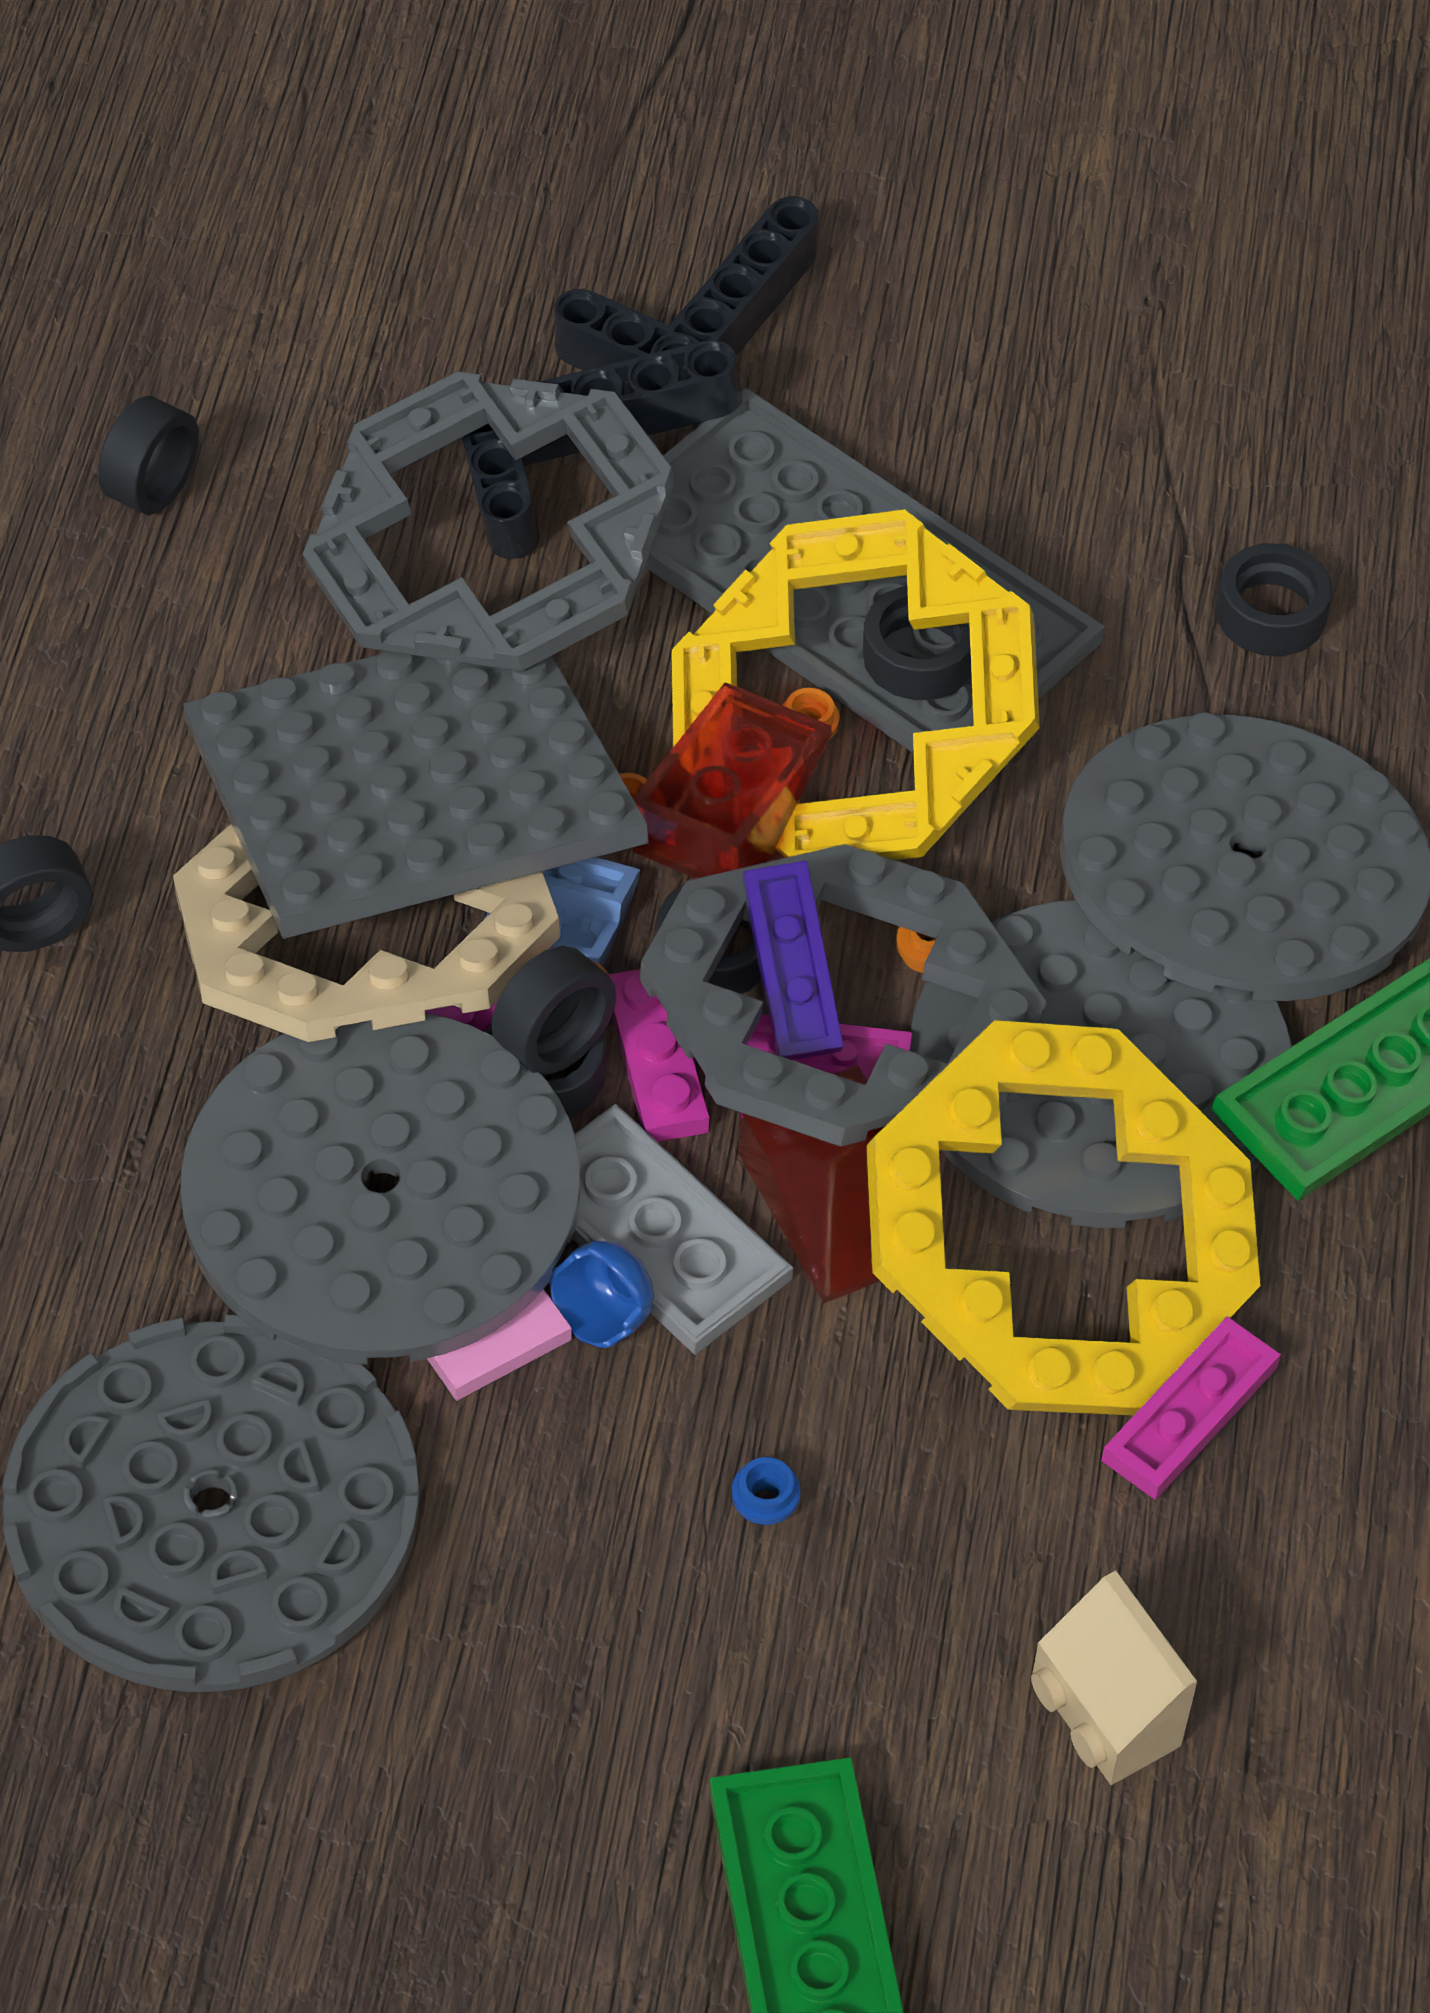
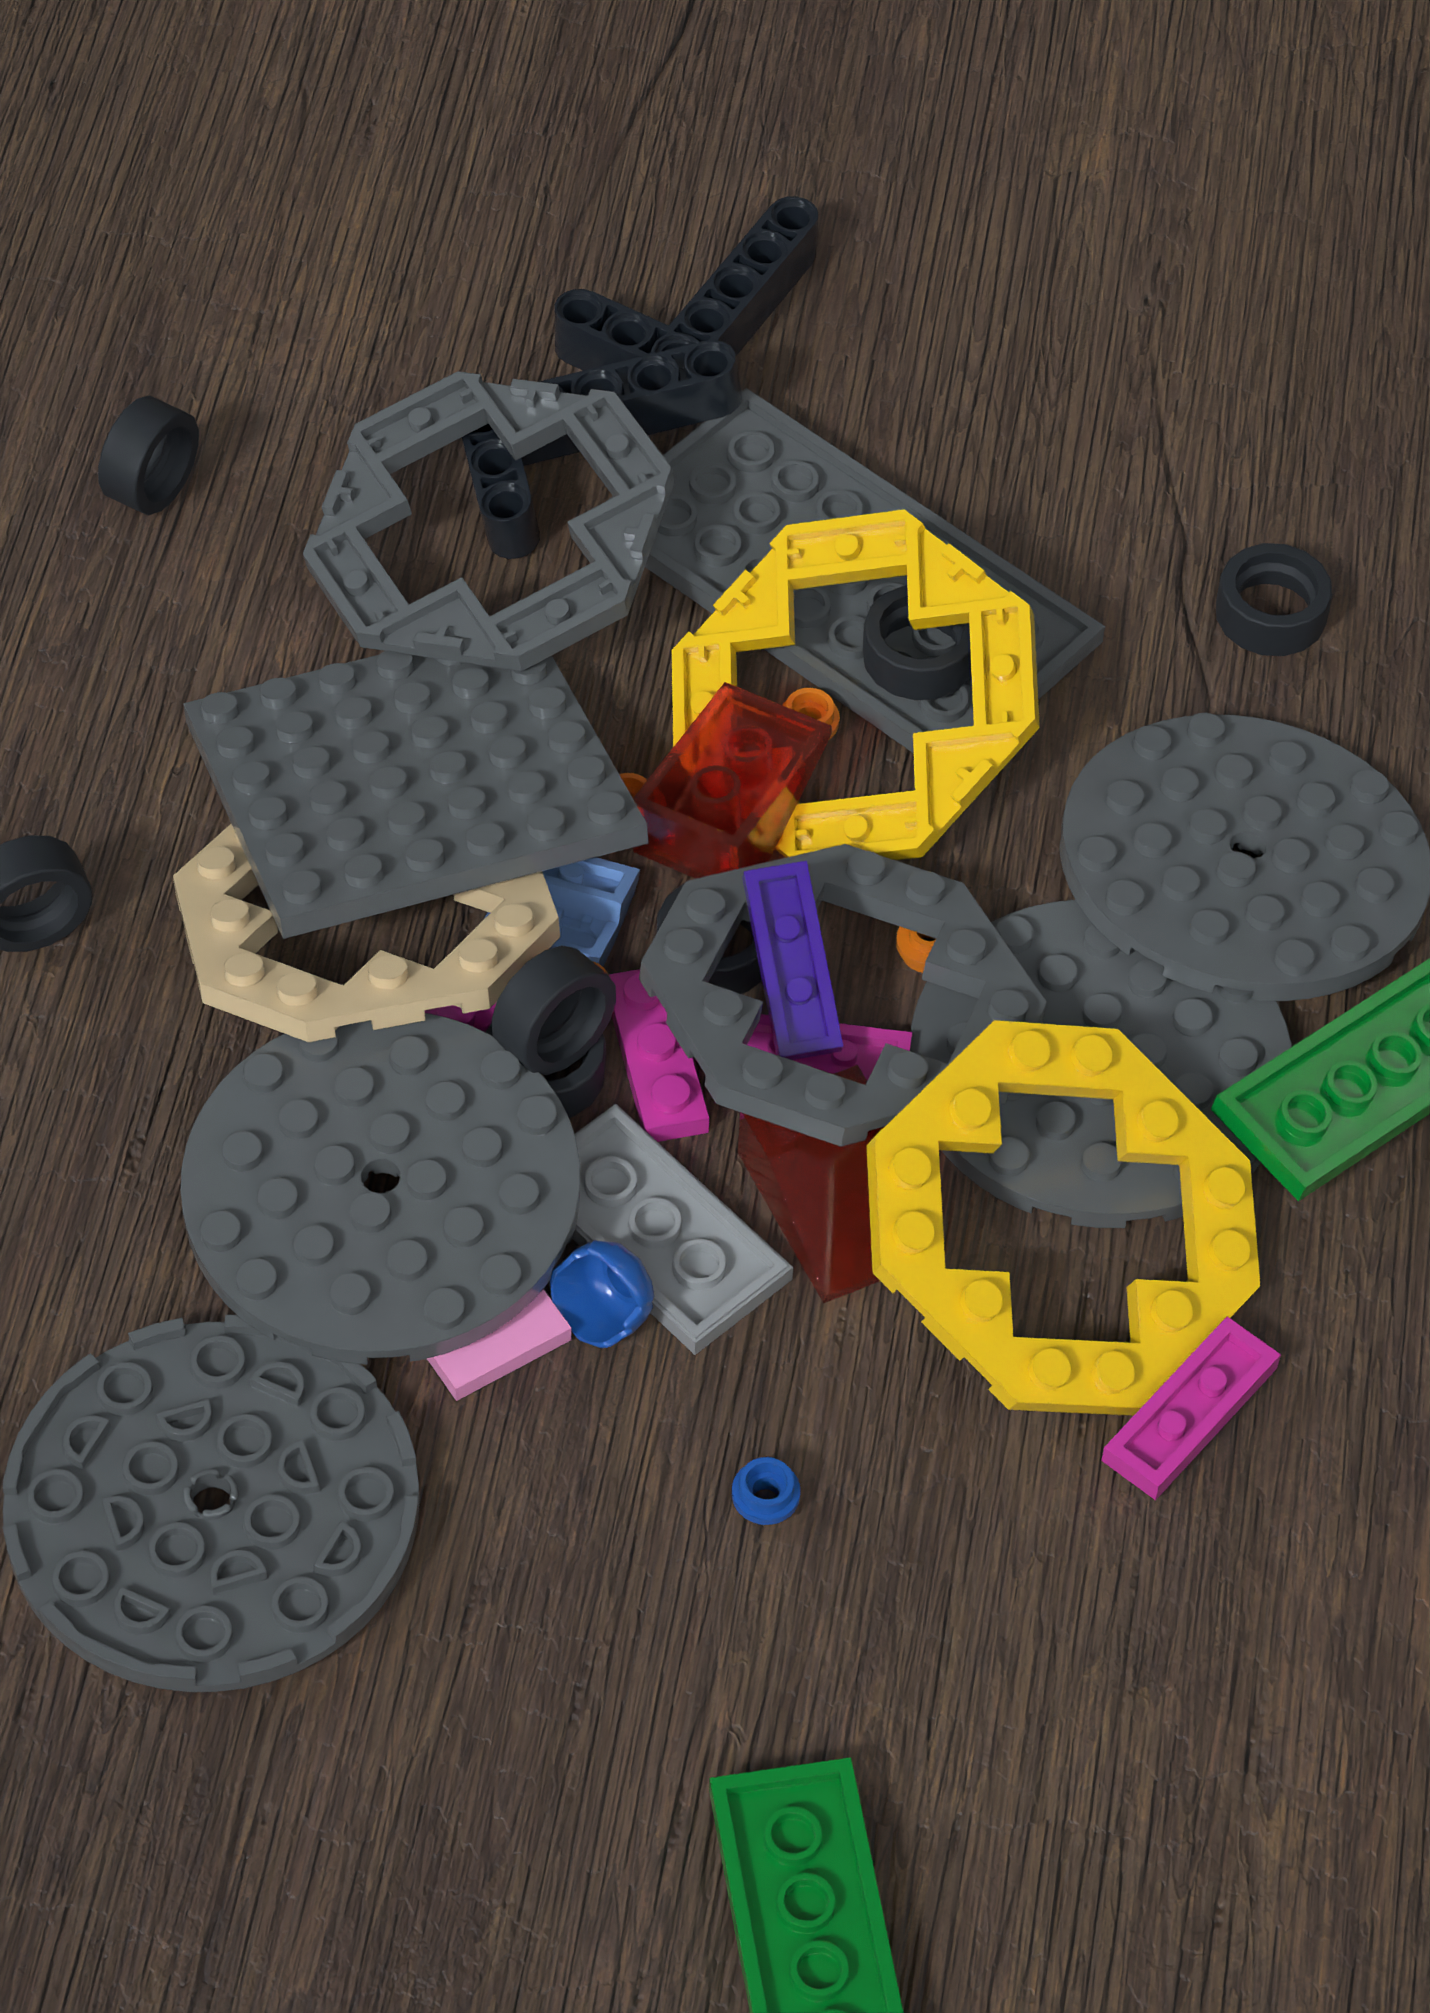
(1114, 1681): tan slope -> none

